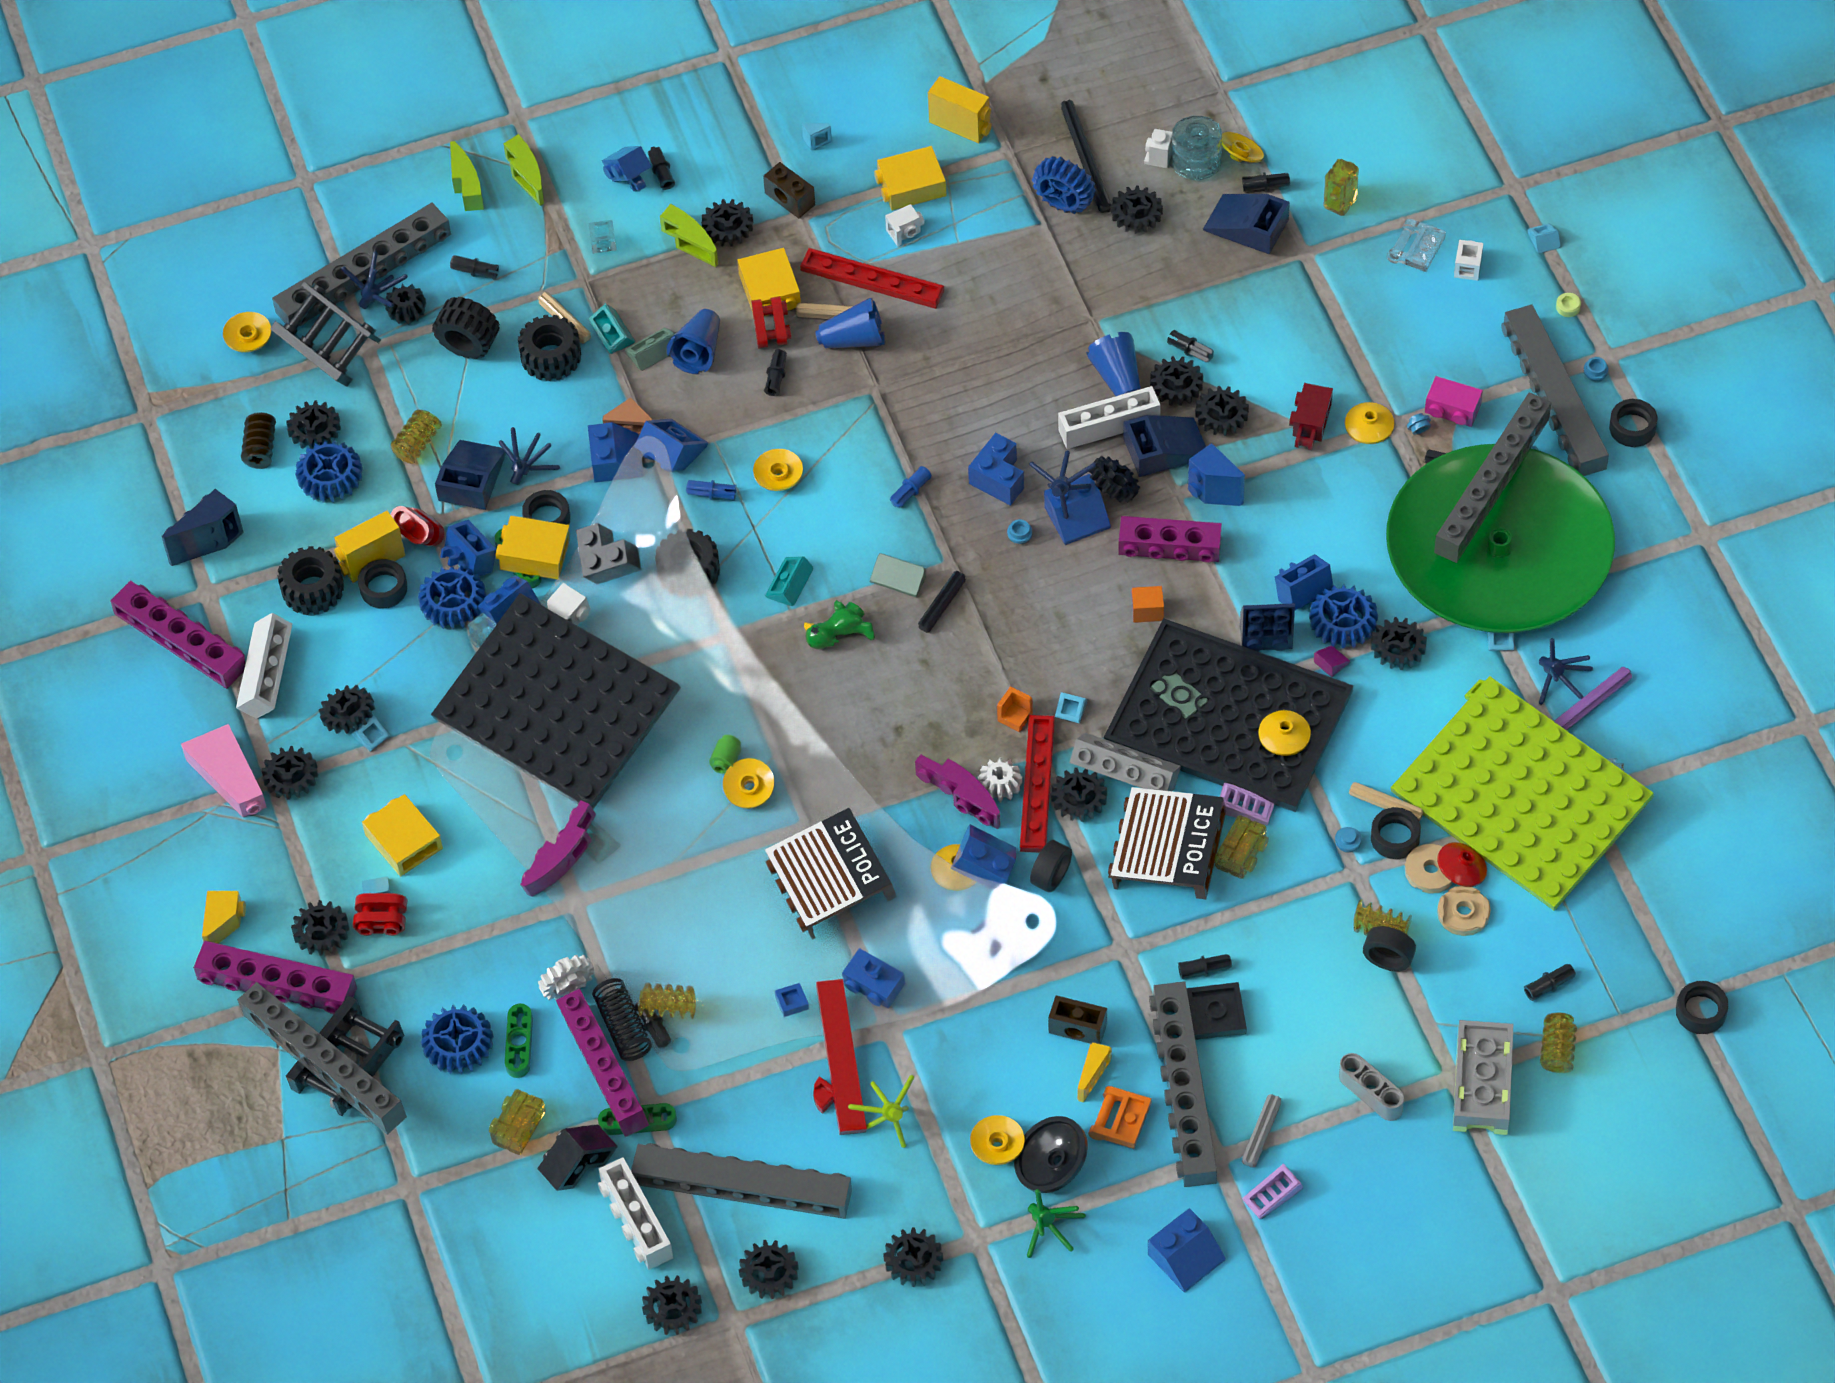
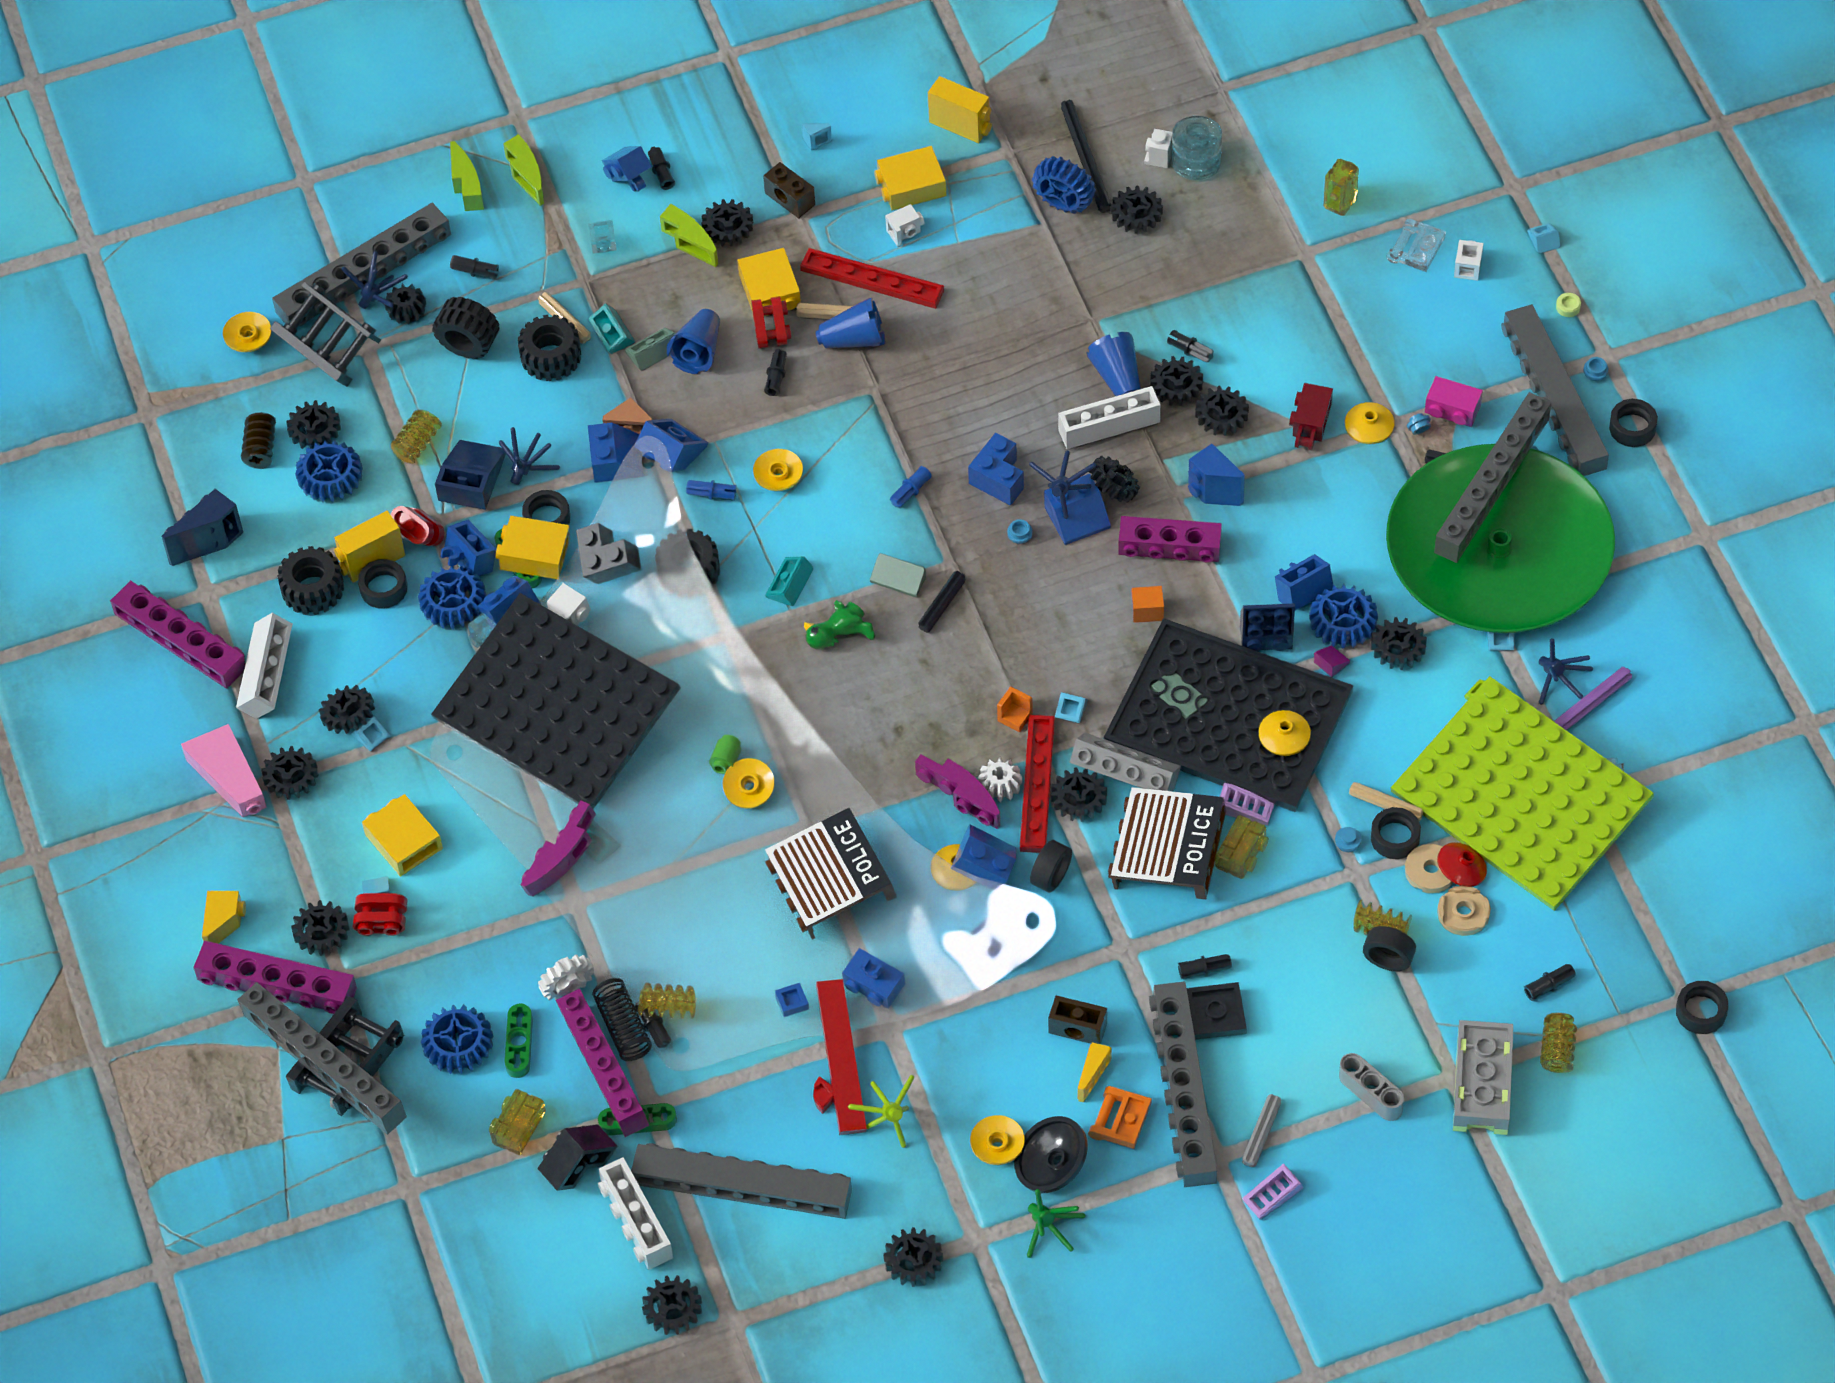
(780, 1276): black gear -> none
(1161, 442): dark blue slope -> none
(1185, 1250): blue slope -> none
(1241, 148): yellow dish -> none
(1249, 220): dark blue slope -> none
(1264, 181): black axle -> none

